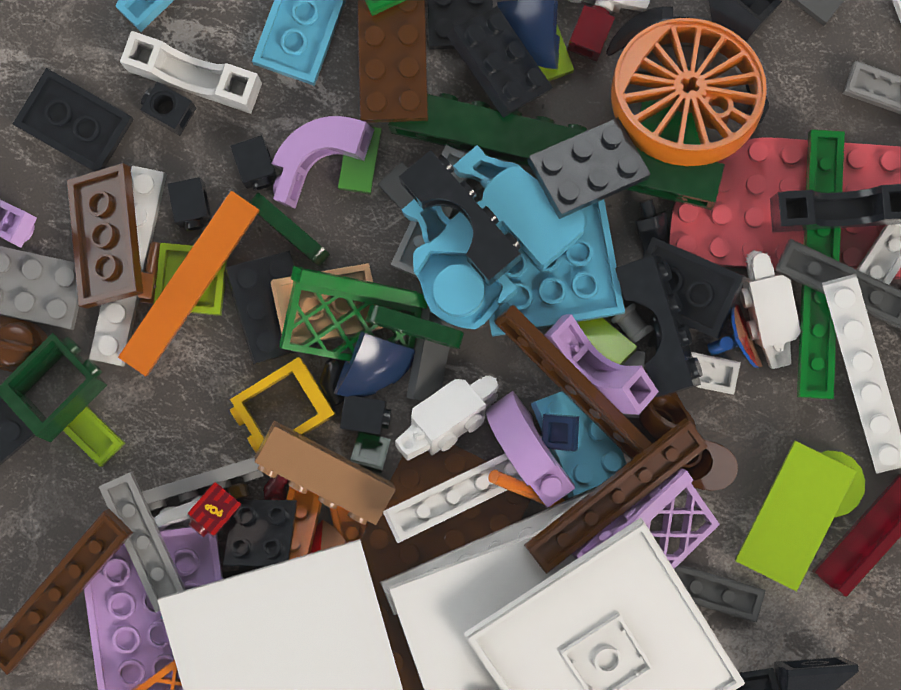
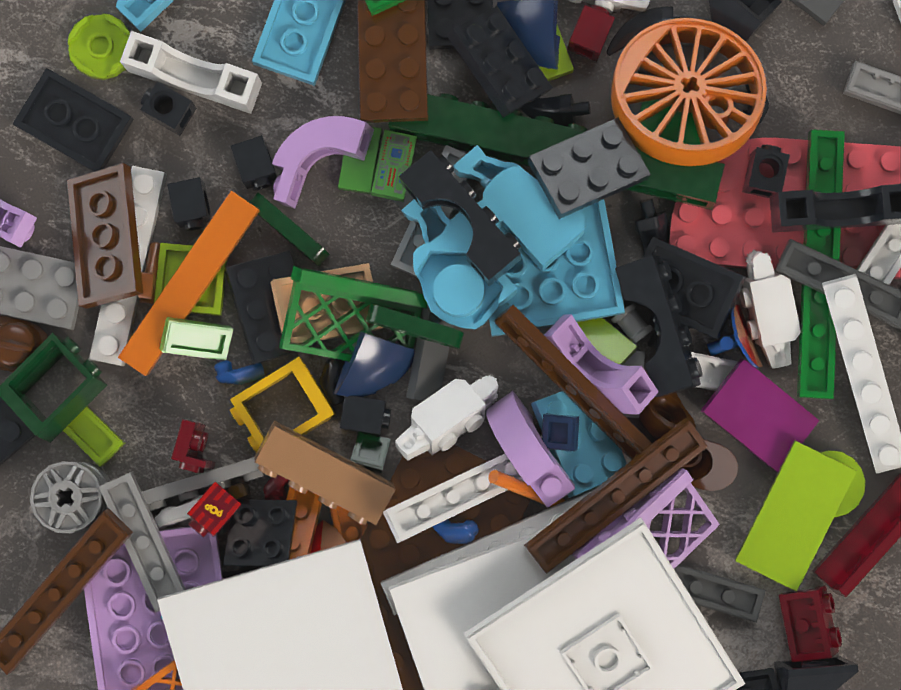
(48, 496): none -> light grey wheel
(98, 45): none -> lime tile
(189, 441): none -> dark red bracket
(196, 338): none -> tile
(239, 376): none -> blue arm
(393, 160): none -> bright green tile
(457, 532): none -> blue arm
(559, 108): none -> black bar
(755, 182): none -> black brick
(759, 414): none -> magenta tile
(810, 624): none -> dark red bracket

